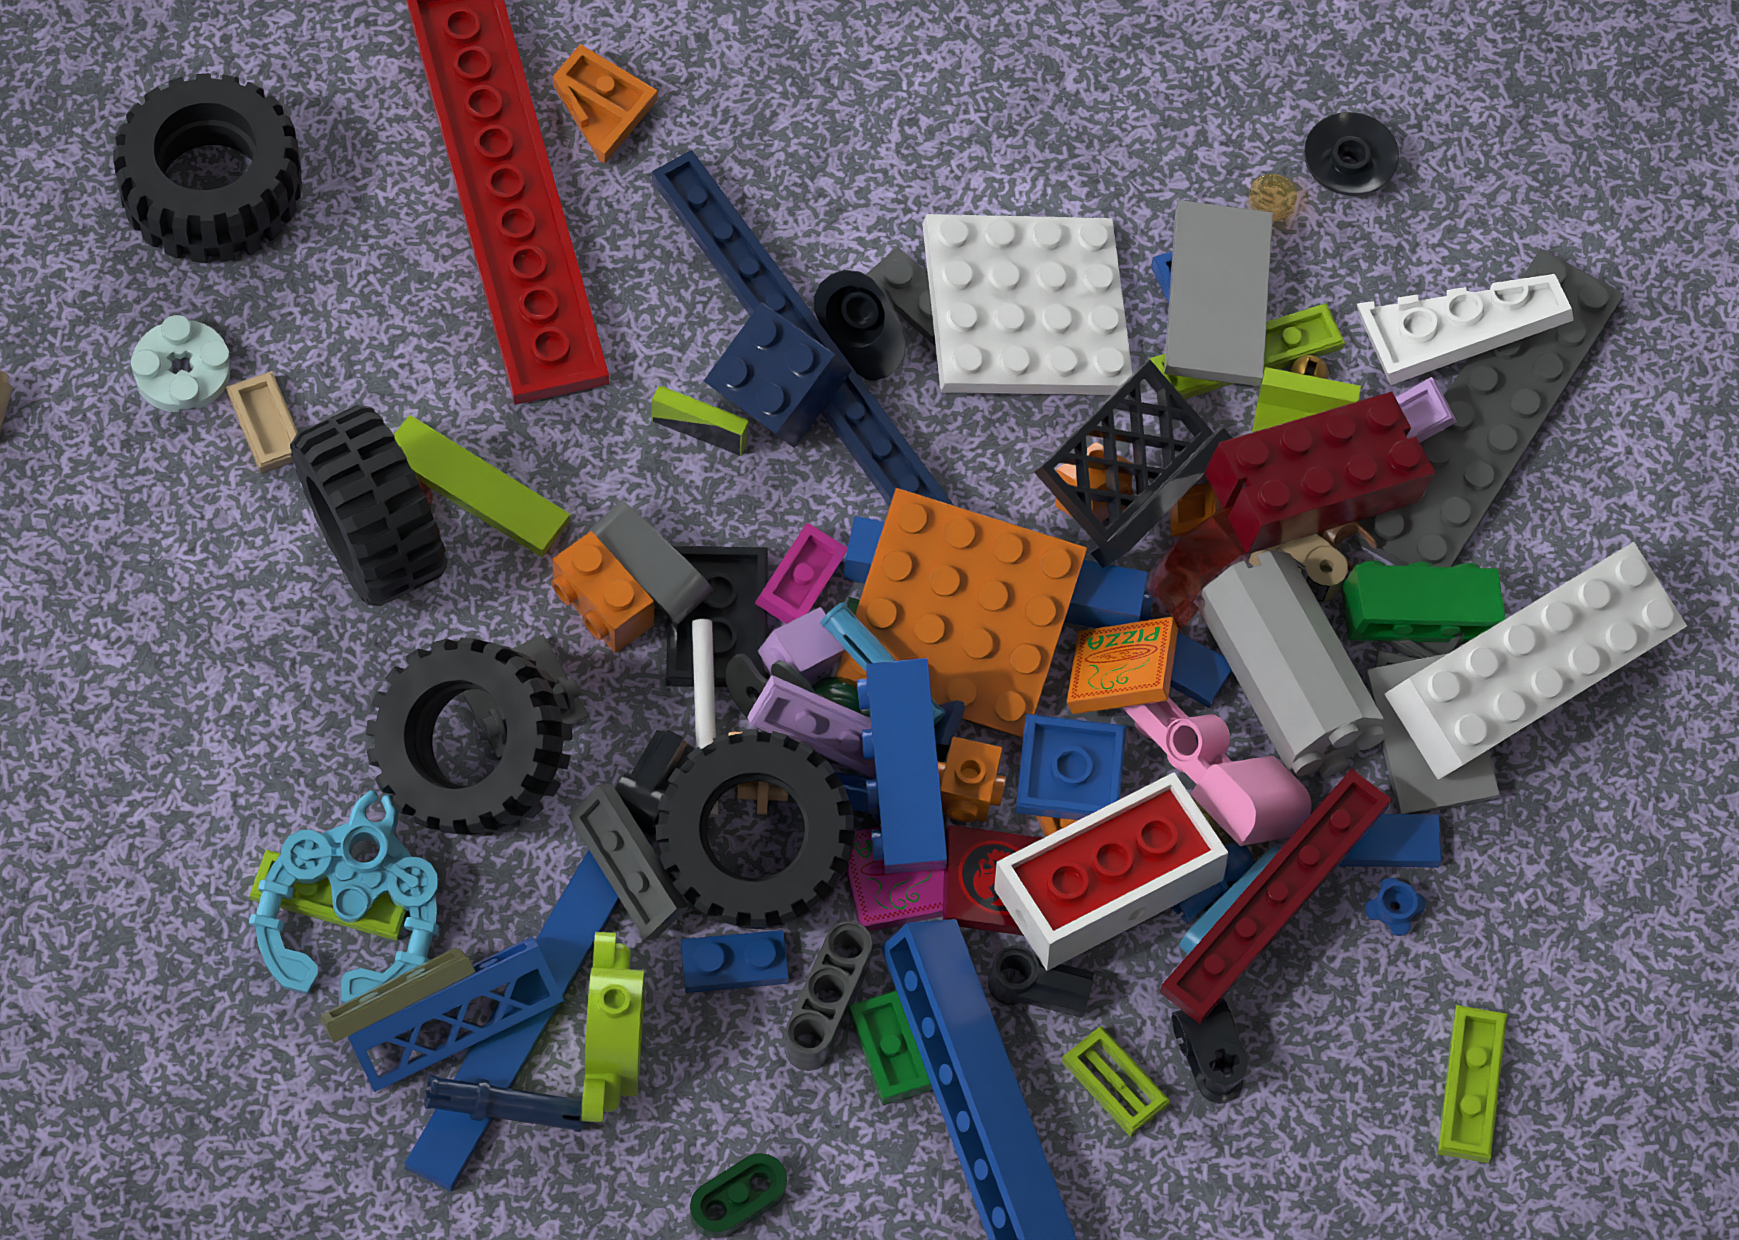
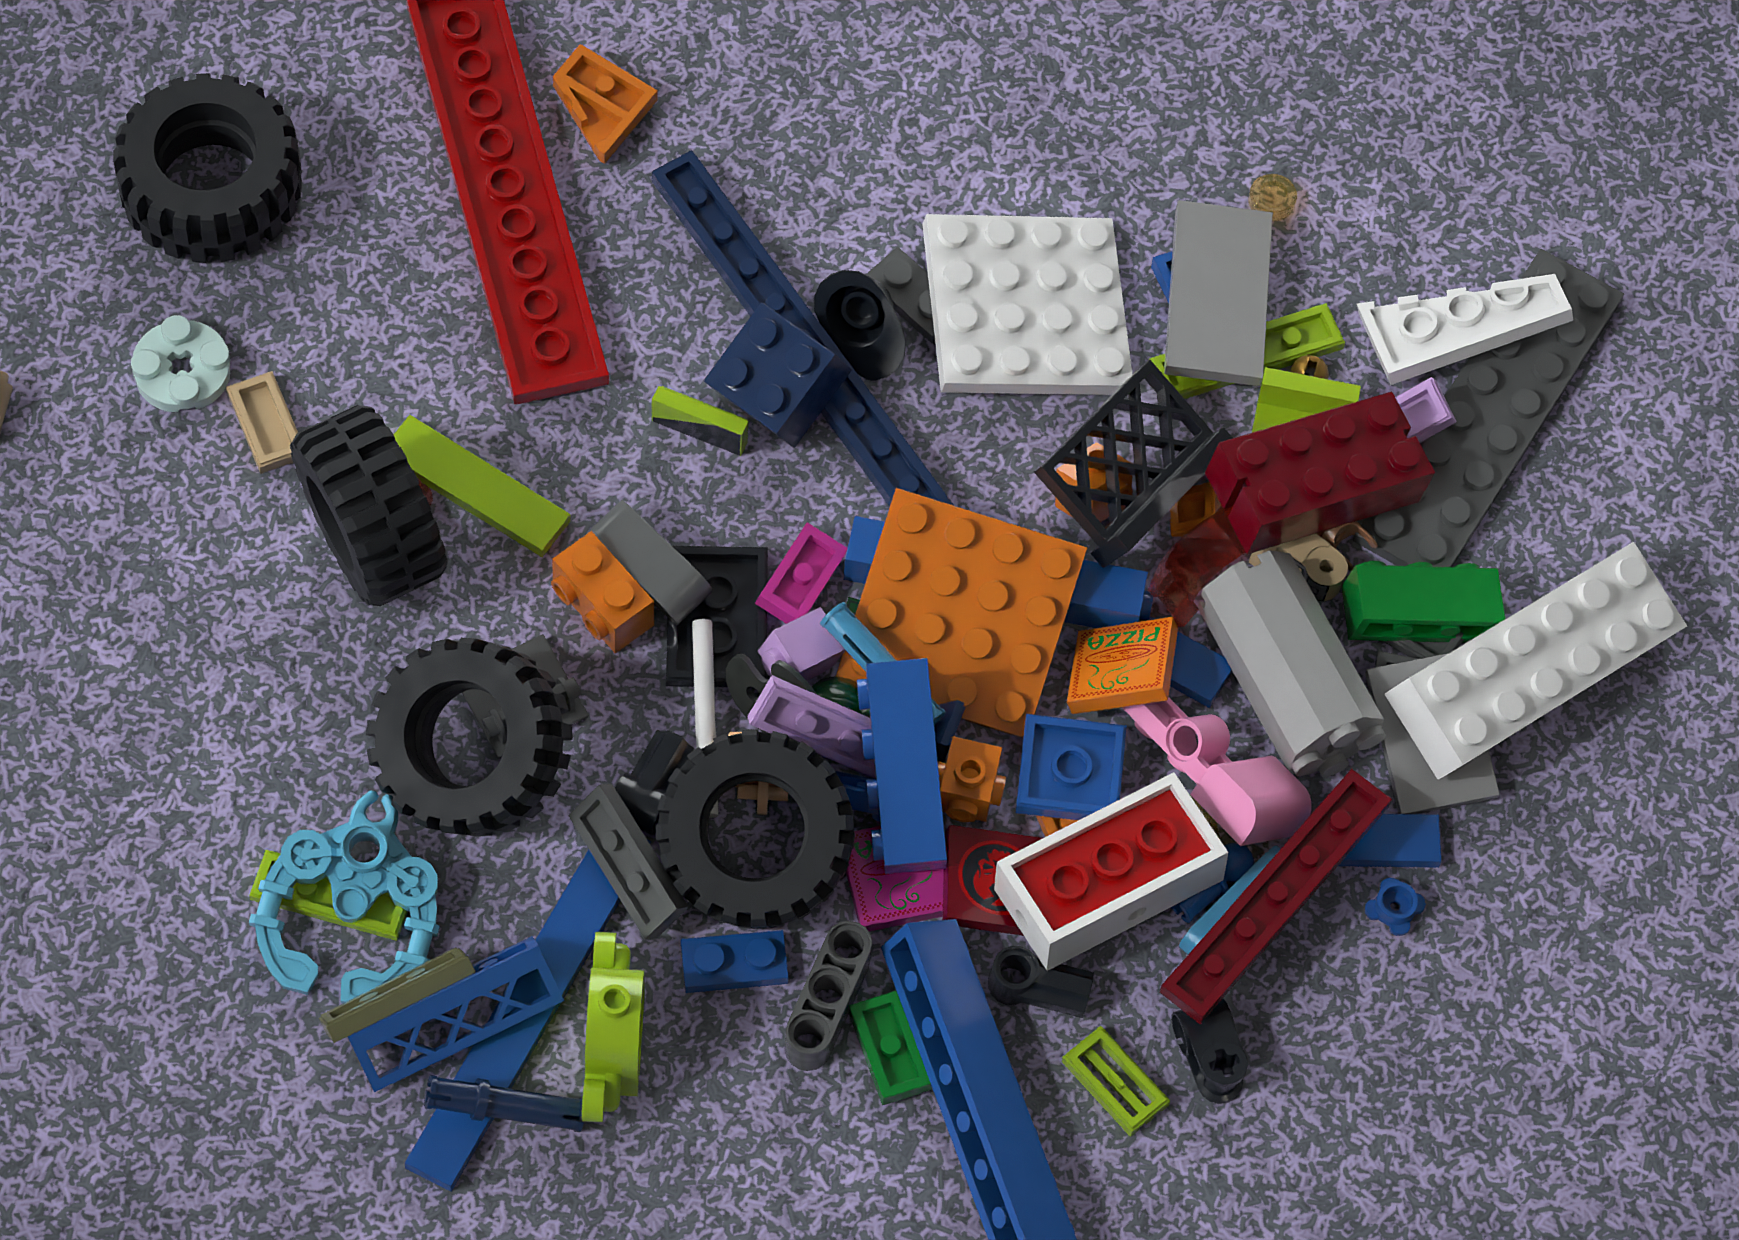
(734, 1193): dark green plate -> none
(1353, 137): black dish -> none
(1472, 1084): lime tile -> none

